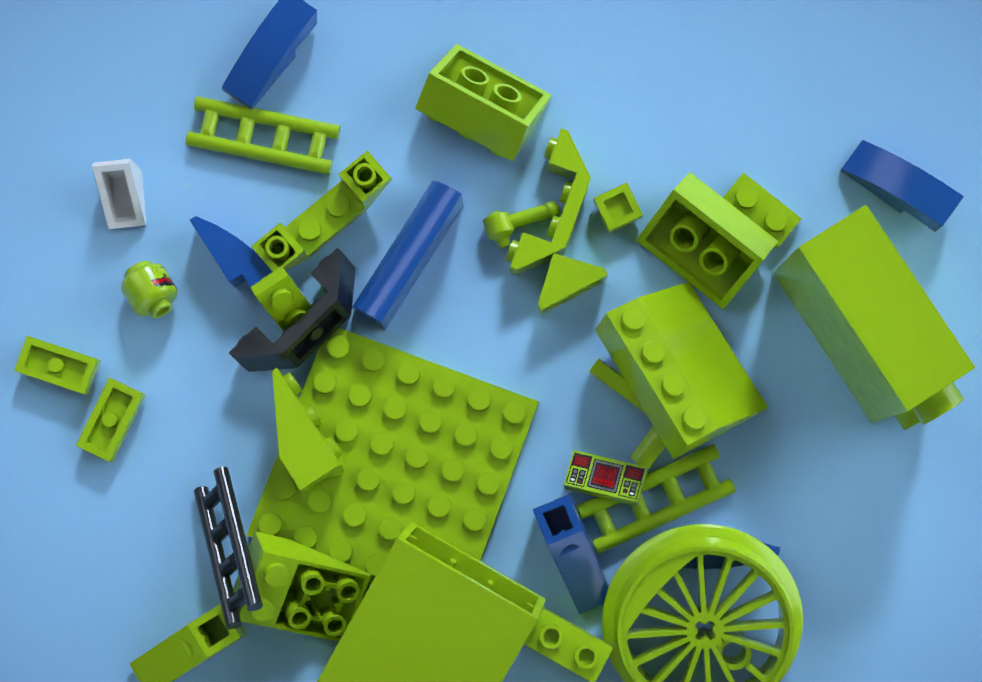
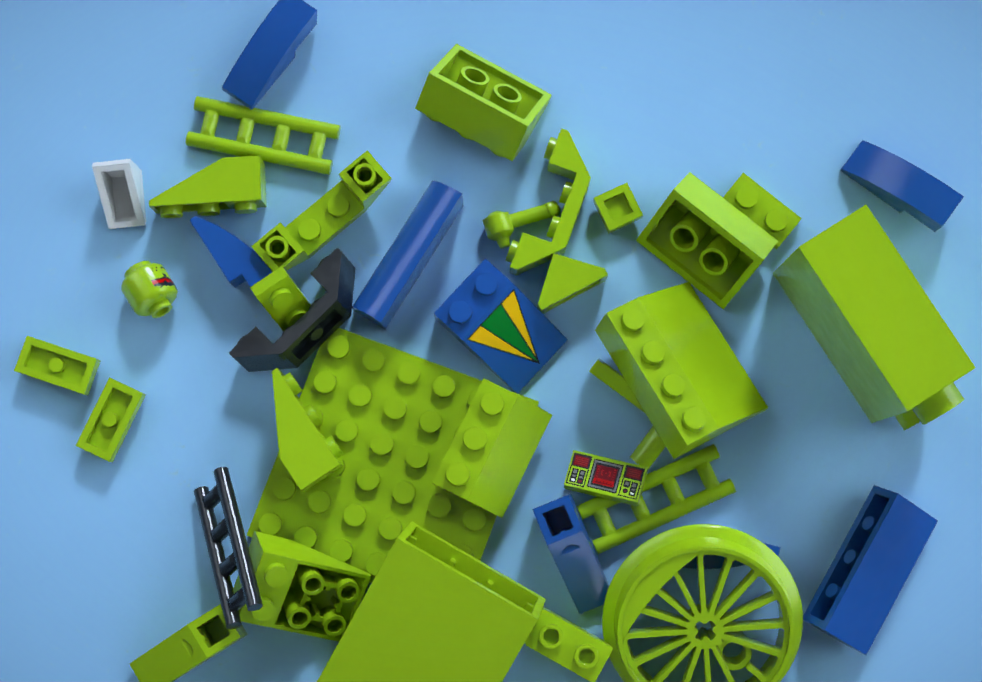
(223, 185): none -> lime slope
(492, 448): none -> lime slope
(500, 326): none -> blue slope
(870, 569): none -> blue brick

